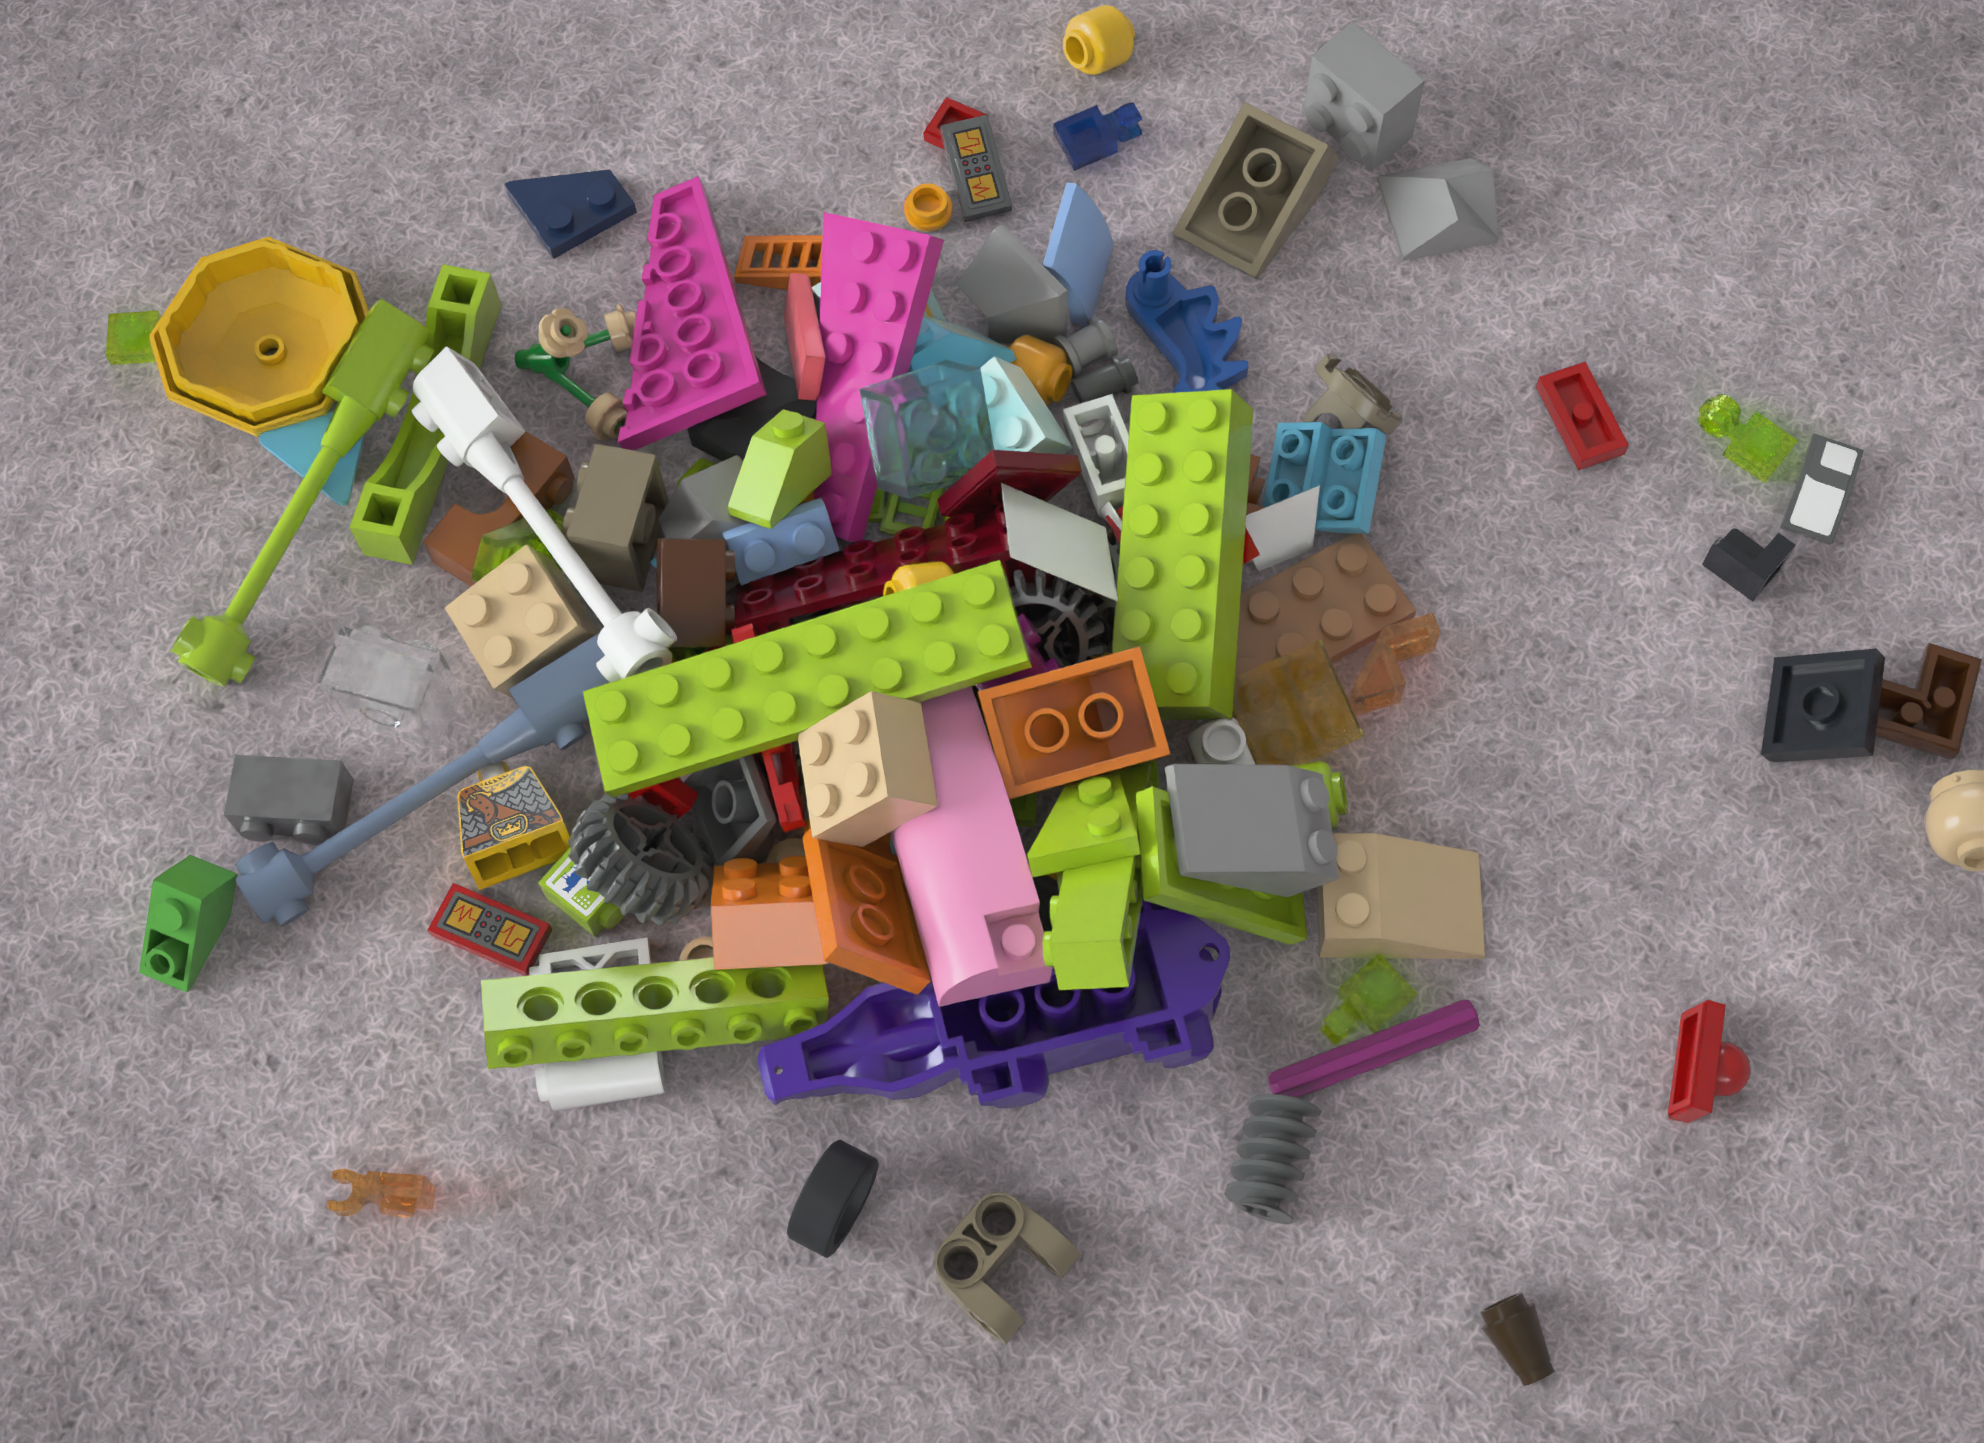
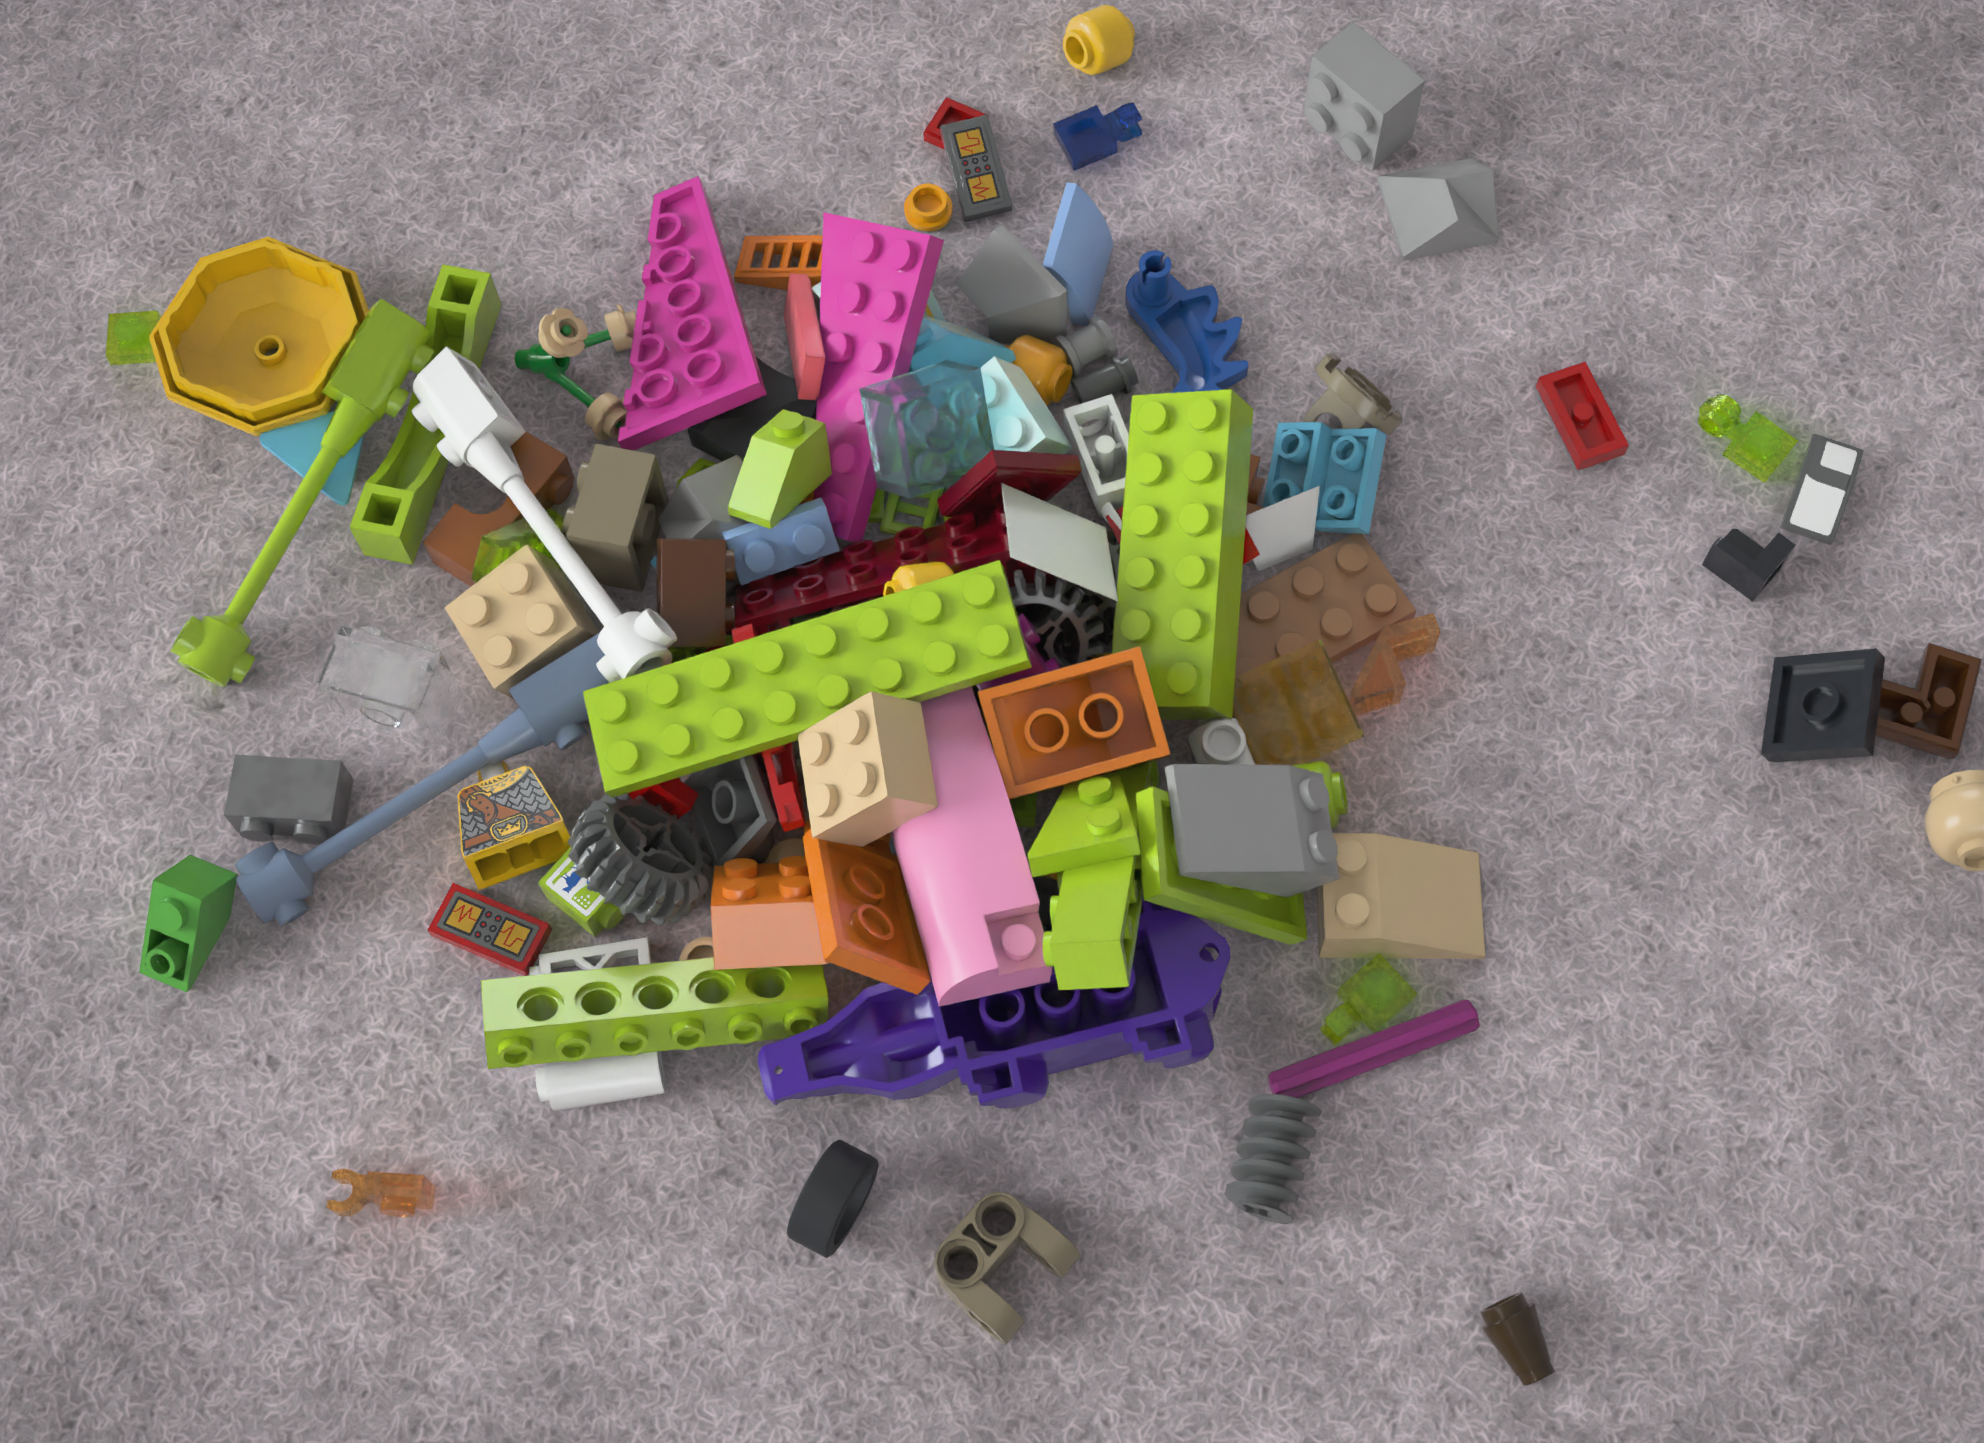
(570, 207): dark blue wing -> none
(1256, 191): dark tan slope -> none
(1704, 1063): red tile -> none

